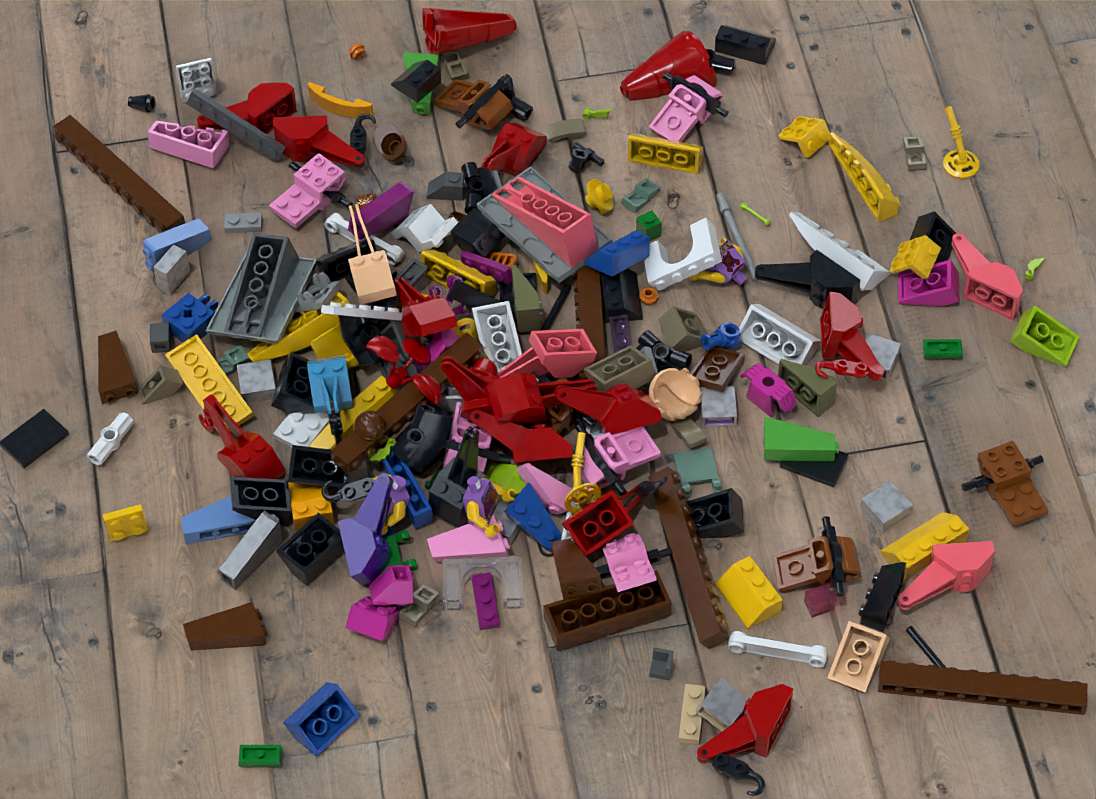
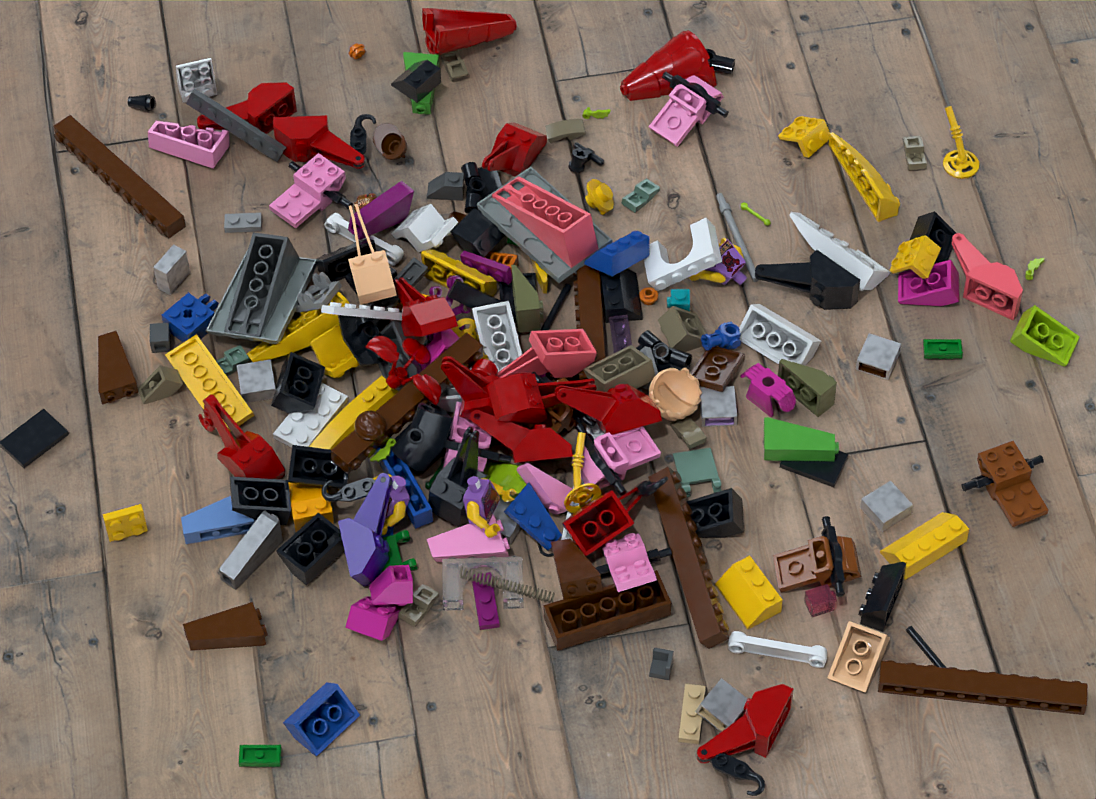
(110, 439): white piece -> none
(186, 236): medium blue slope -> none
(330, 390): dark azure slope -> none
(337, 105): light orange slope -> none
(476, 101): dark orange piece -> none
(503, 588): none -> dark tan piece
(520, 108): black piece -> none
(649, 225): green brick -> none
(664, 153): yellow slope -> none
(679, 298): none -> teal brick
(743, 44): black slope -> none
(841, 337): red slope -> none
(950, 567): coral slope -> none

